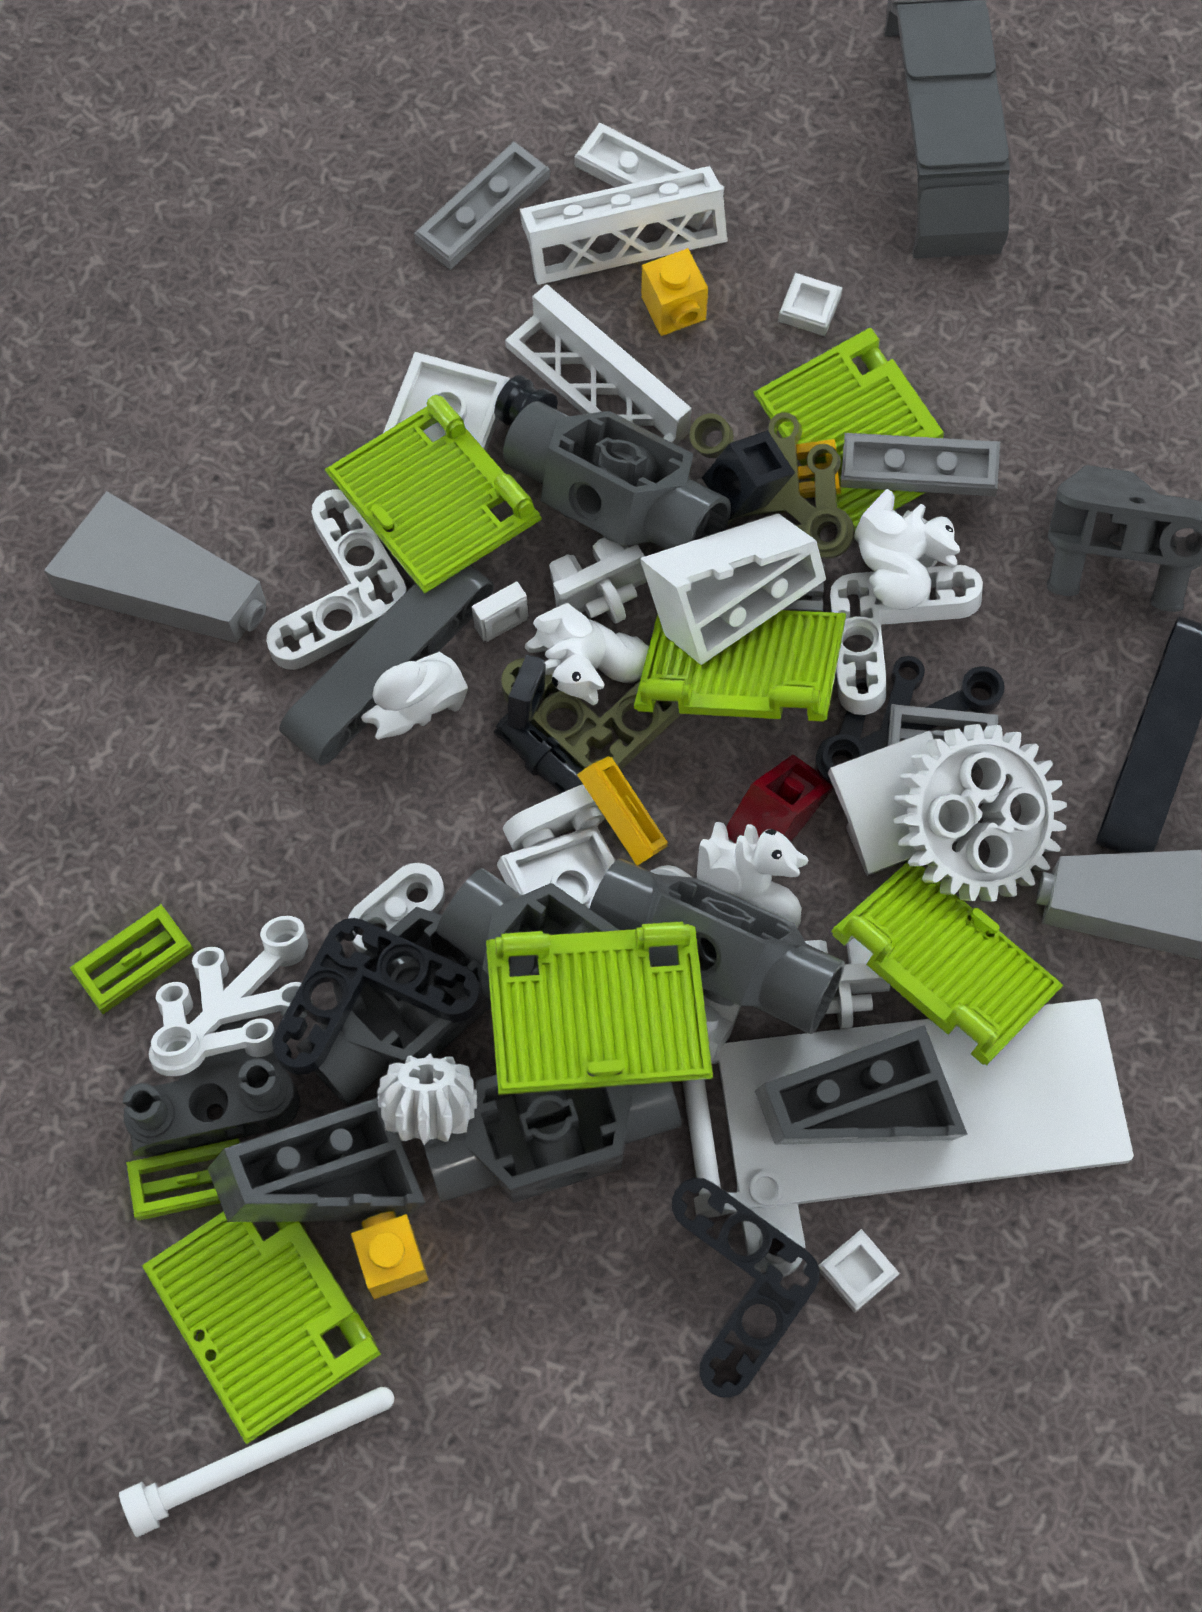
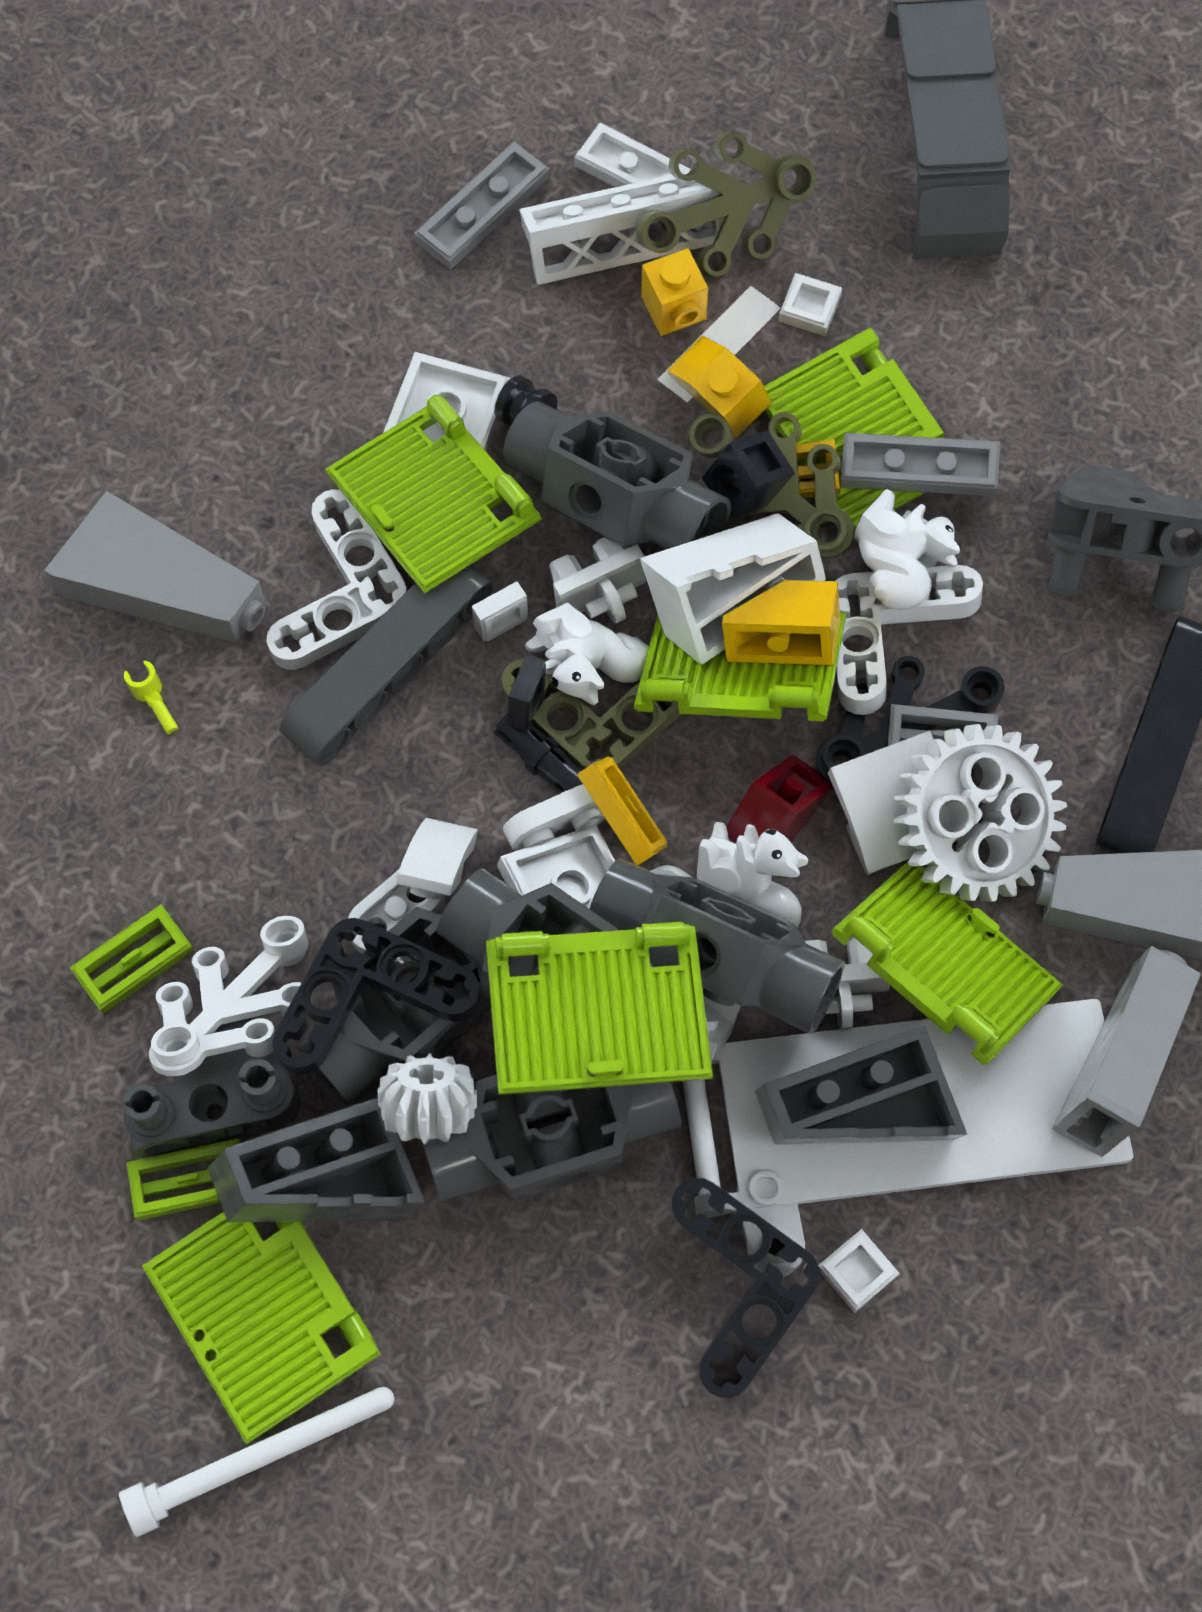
(149, 692): none -> neon yellow hand
(389, 1254): yellow brick -> none
(415, 692): white animal -> none
(436, 858): none -> white slope
(604, 359): white fence -> none
(721, 383): none -> yellow slope
(732, 329): none -> white sticker
(734, 202): none -> olive plant
(786, 625): none -> yellow slope
(1129, 1053): none -> light grey slope

